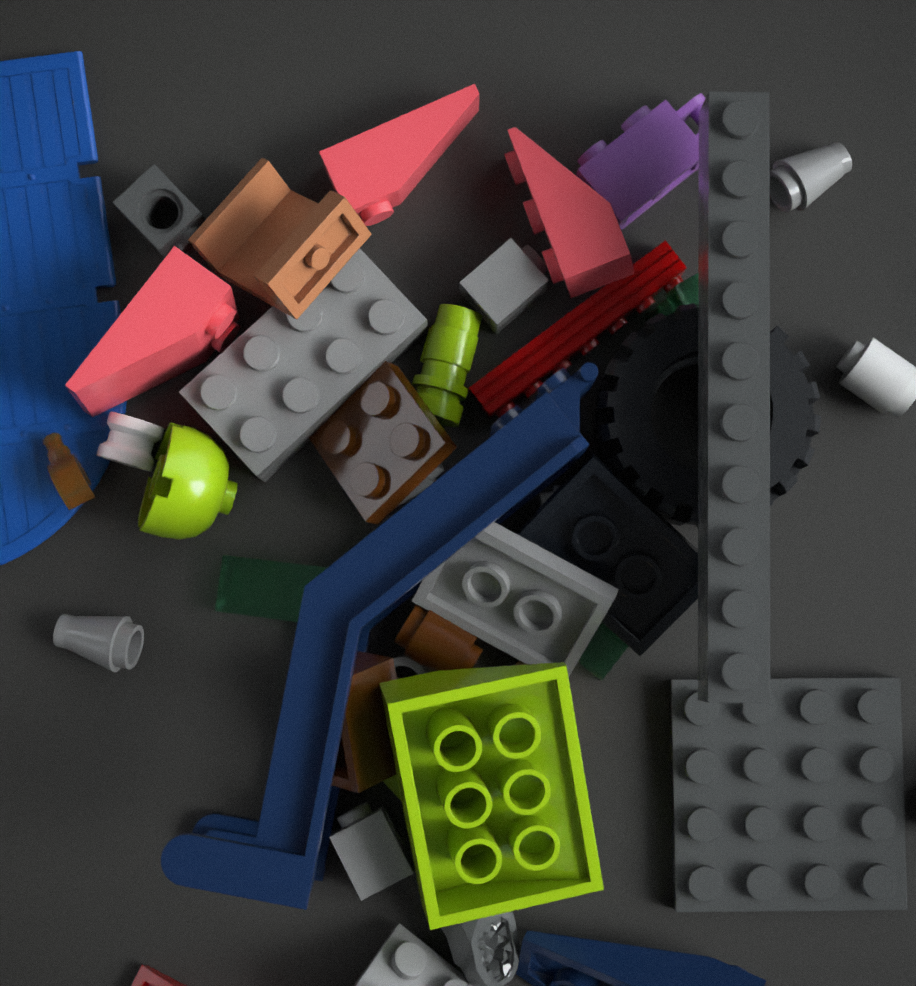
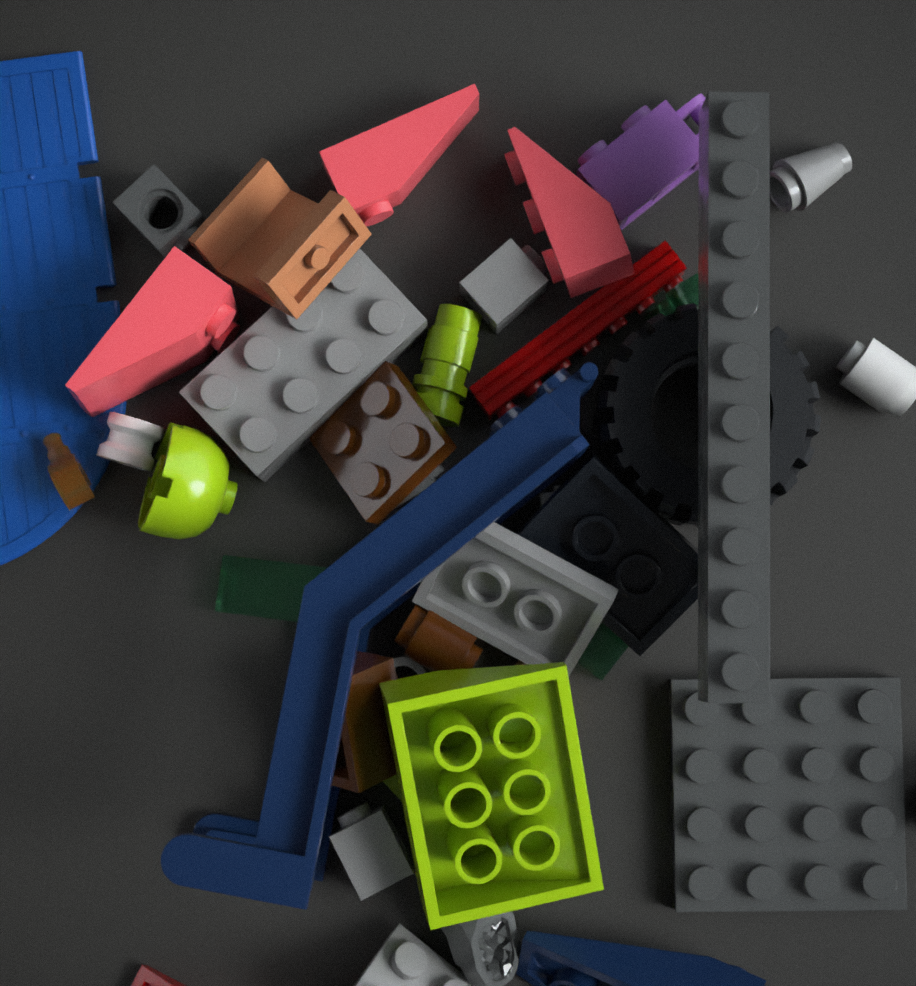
(101, 639): light grey cone -> none

